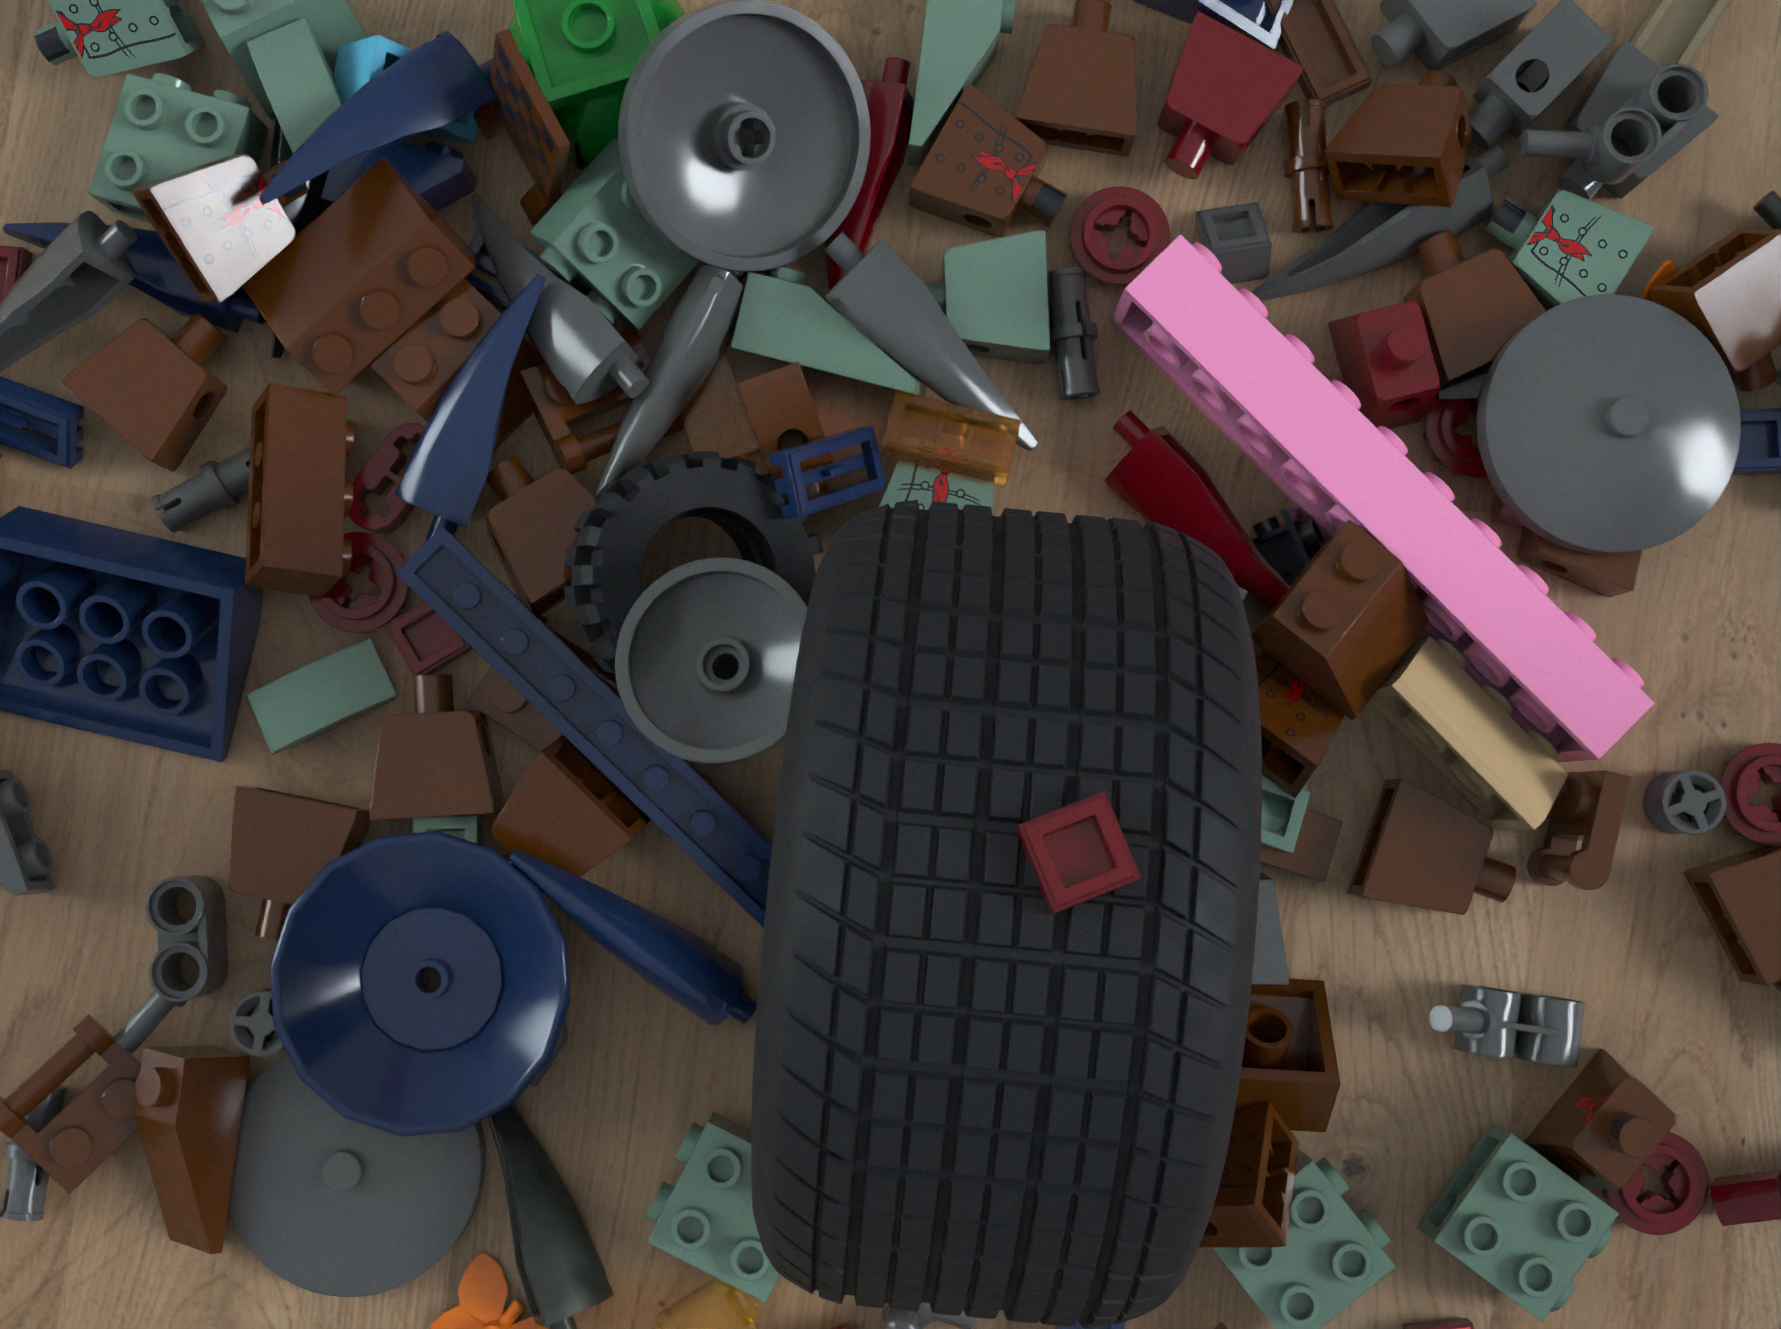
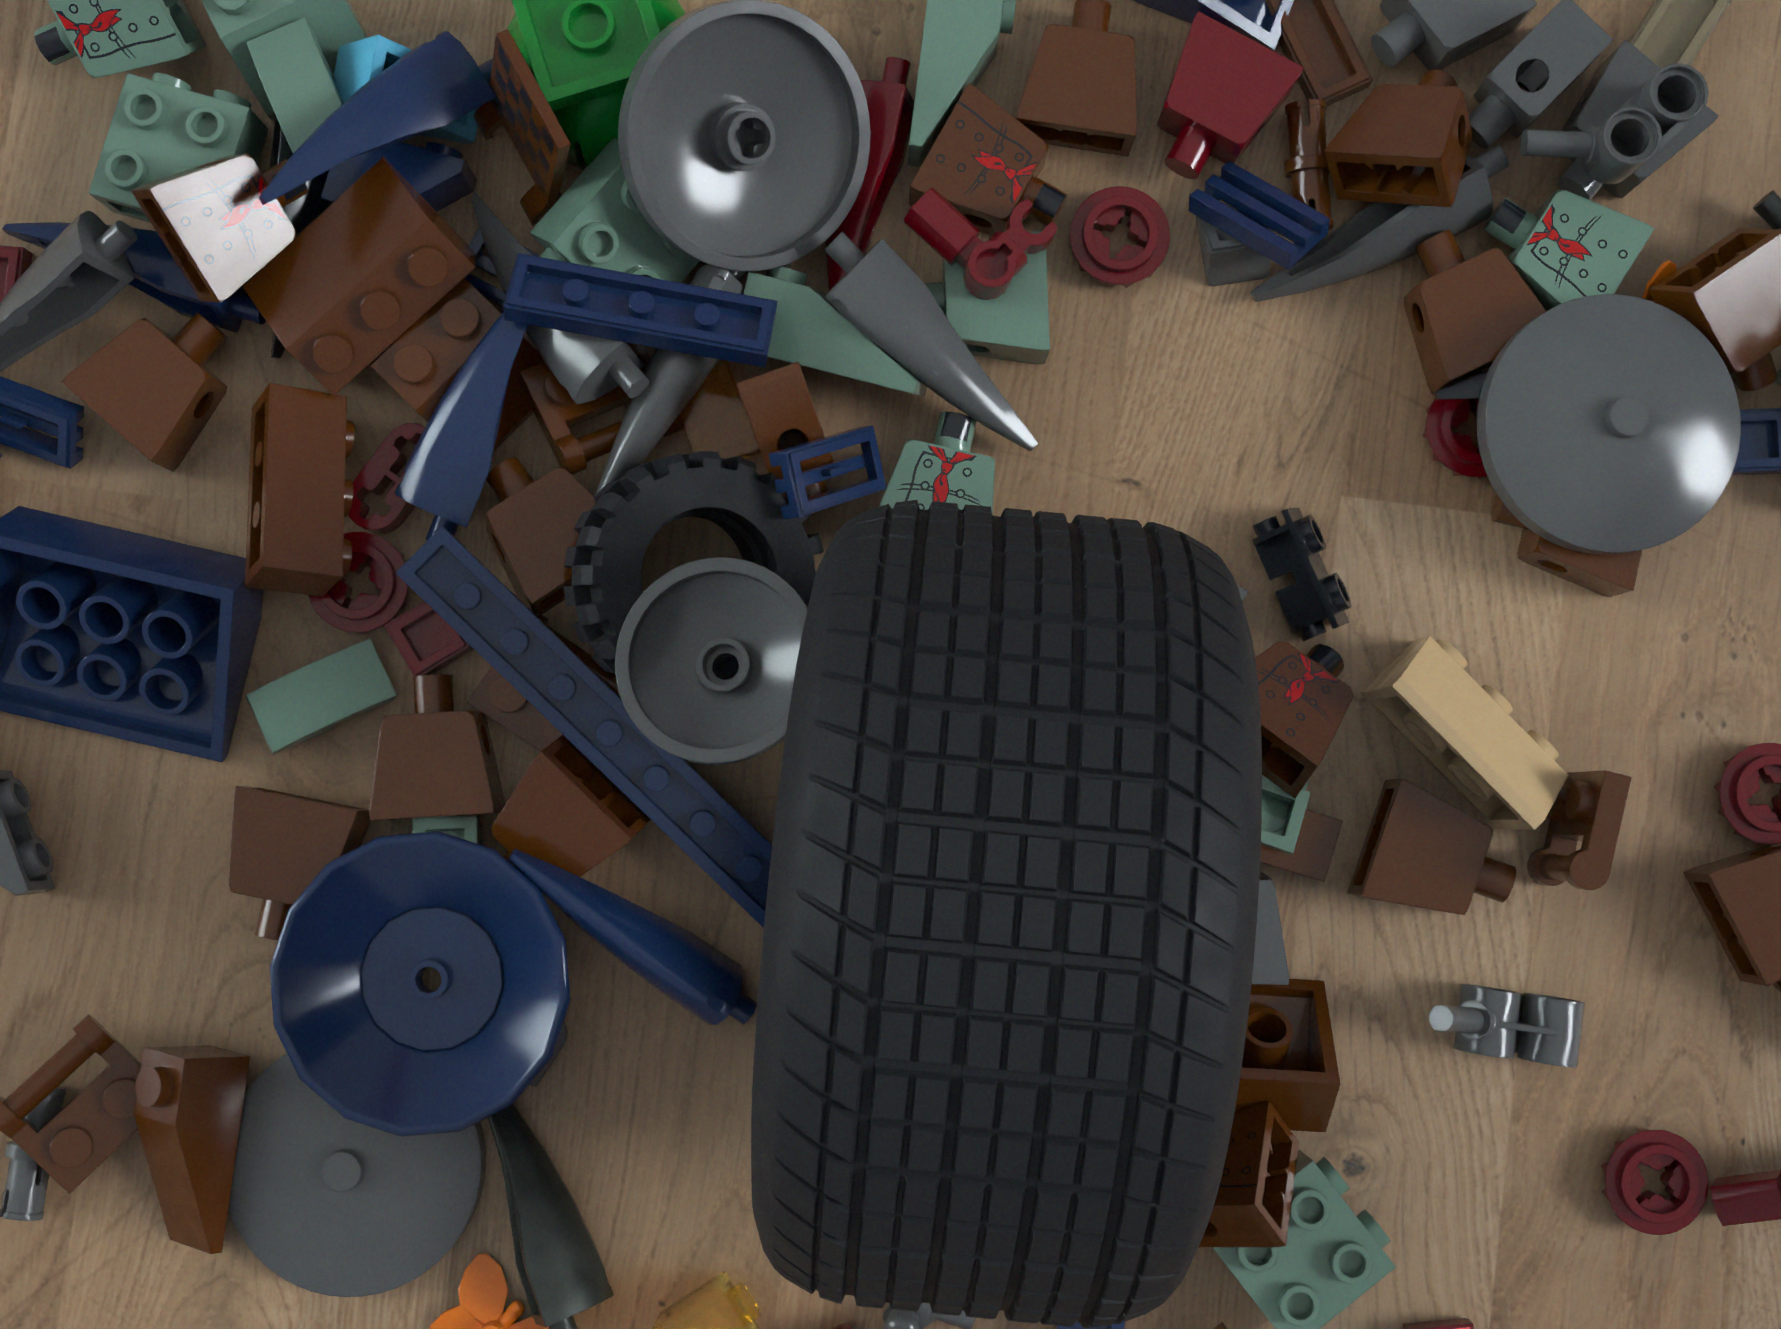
(201, 494): dark grey pin -> none
(201, 937): dark grey beam -> none
(253, 1023): dark grey wheel -> none
(640, 310): none -> dark blue tile
(710, 1209): sand green brick -> none
(950, 437): clear orange tile -> none
(986, 264): none -> dark red bar
(1072, 333): dark grey pin -> none
(1078, 852): dark red tile -> none
(1176, 491): dark red piece -> none
(1265, 209): none -> dark blue tile
(1344, 469): bright pink brick -> none
(1345, 620): reddish brown slope -> none
(1387, 361): dark red torso -> none
(1519, 1222): sand green brick -> none
(1603, 1125): reddish brown torso -> none
(1700, 801): dark grey wheel -> none

